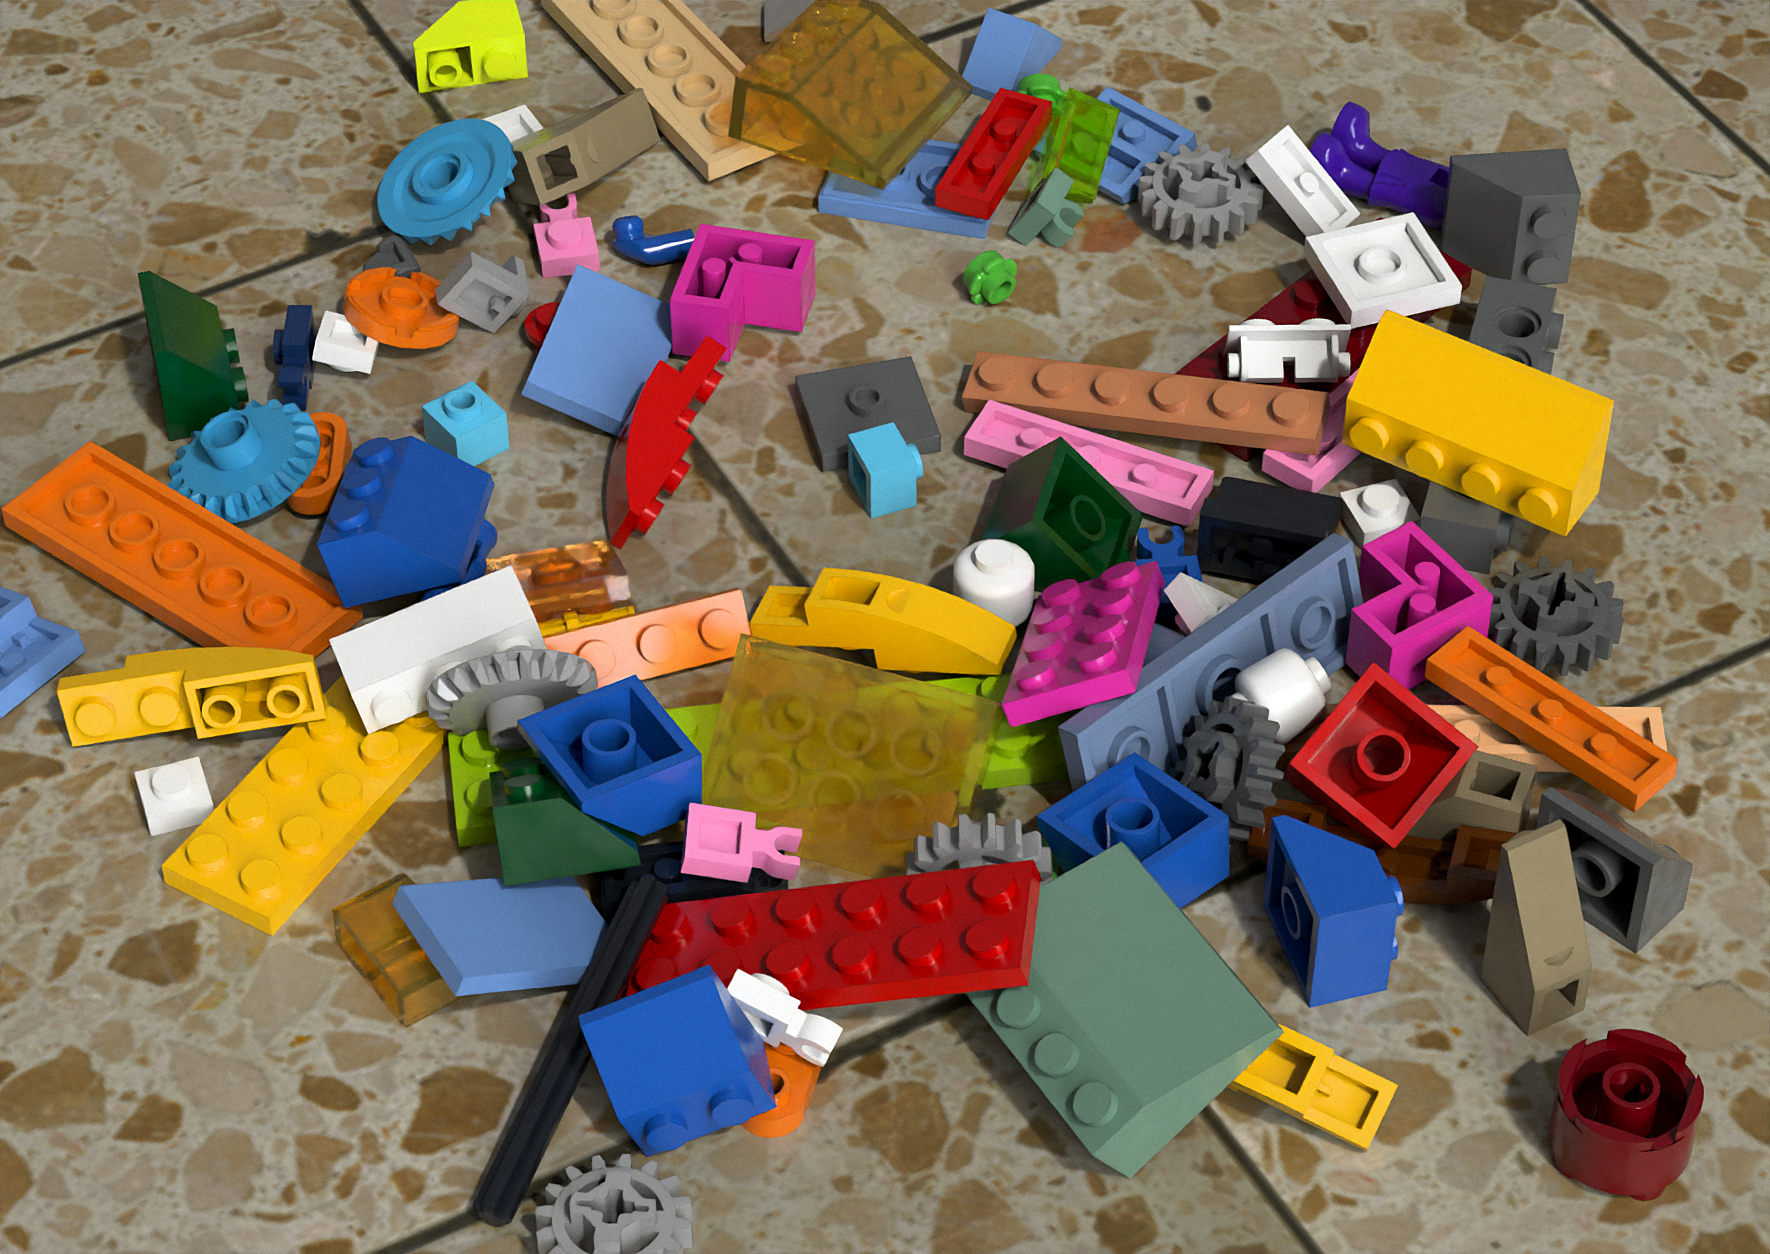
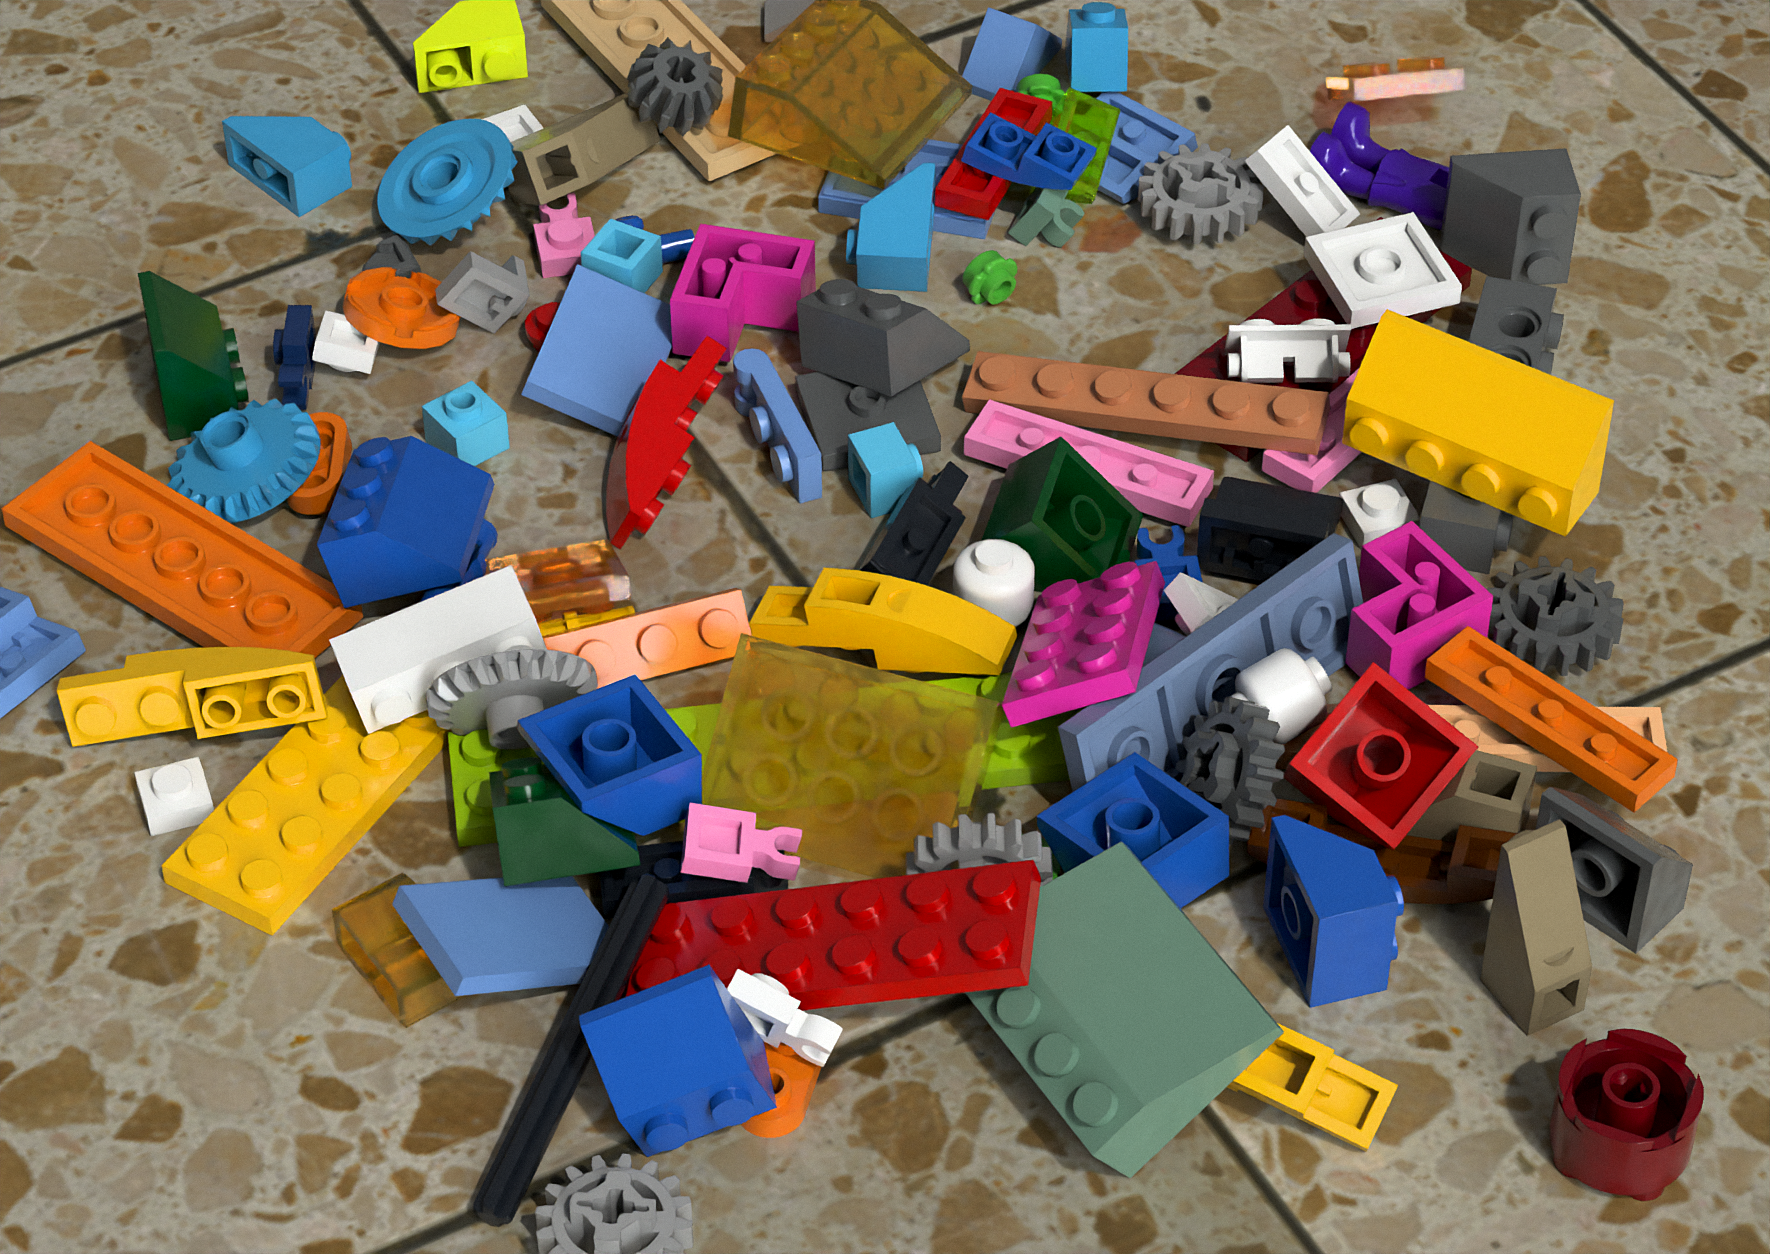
(289, 158): none -> dark azure slope
(625, 255): none -> medium azure plate
(675, 86): none -> dark grey gear
(777, 423): none -> medium blue plate
(873, 337): none -> dark grey slope
(896, 234): none -> dark azure slope
(919, 528): none -> black hinge
(1041, 161): none -> blue slope
(1097, 48): none -> dark azure slope
(1411, 78): none -> clear orange plate

